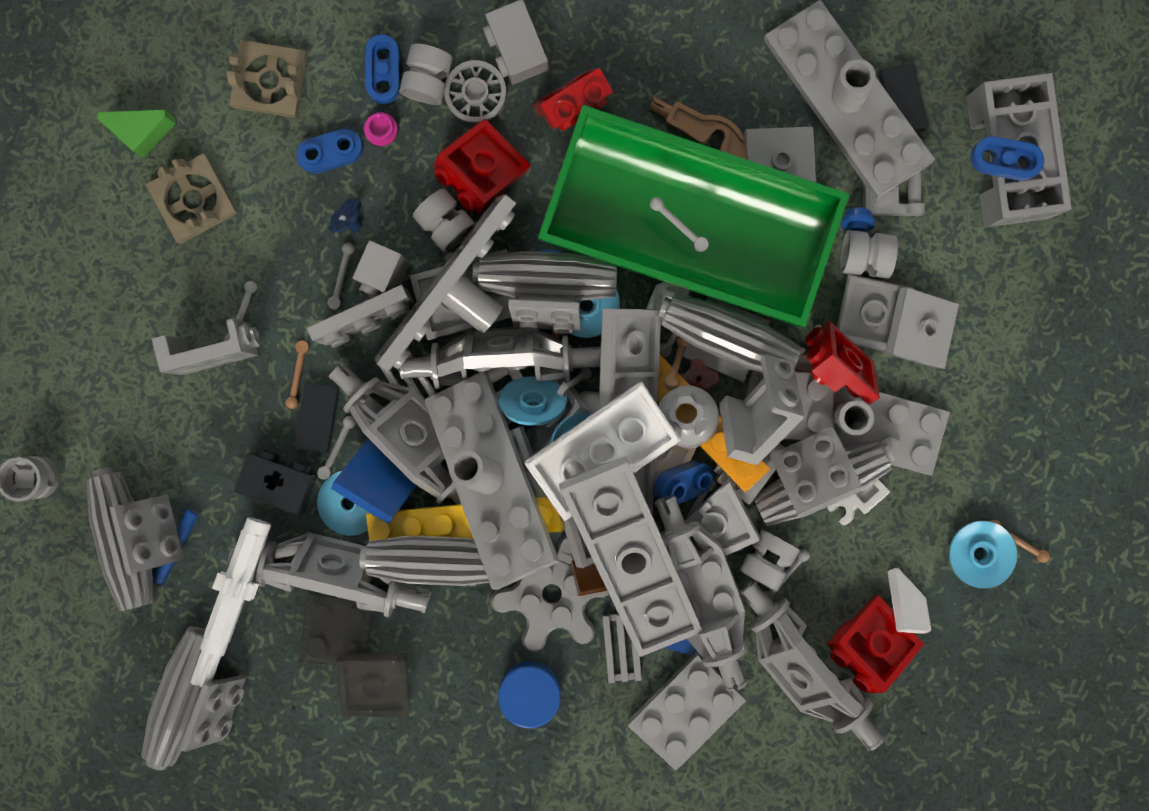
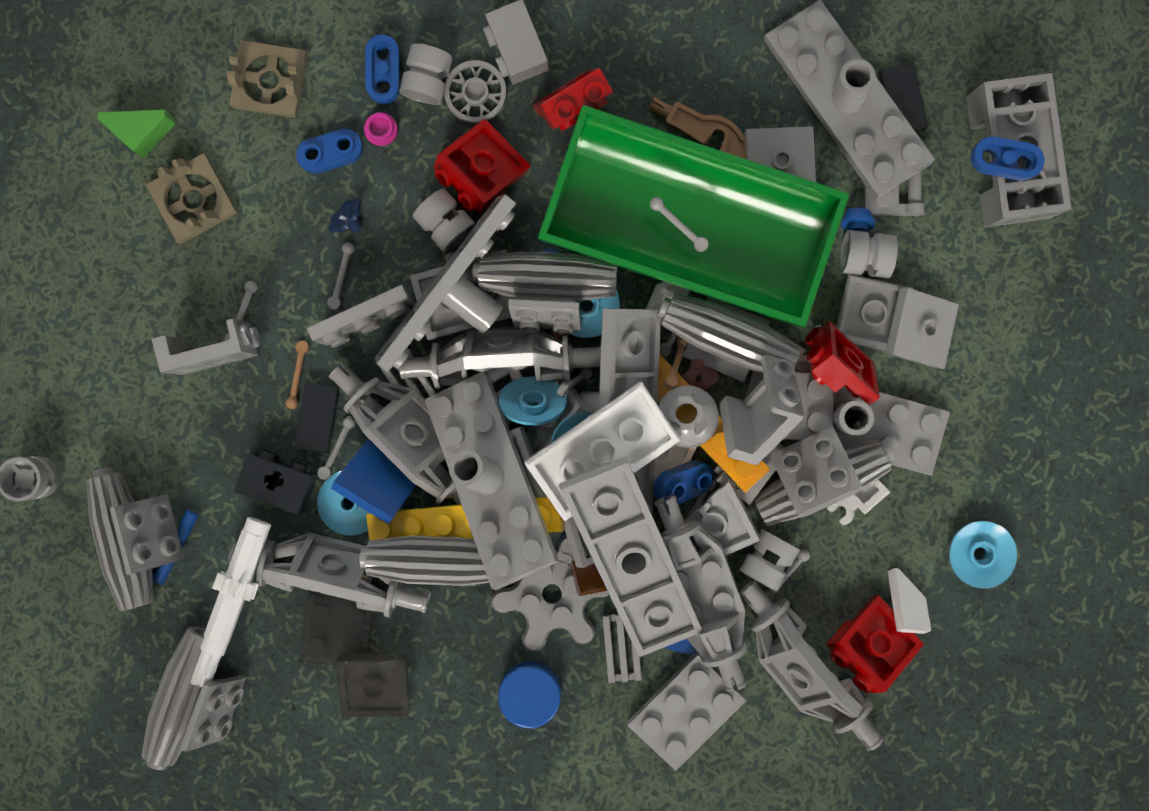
(380, 269): light grey brick -> none
(1041, 555): medium nougat hinge -> none

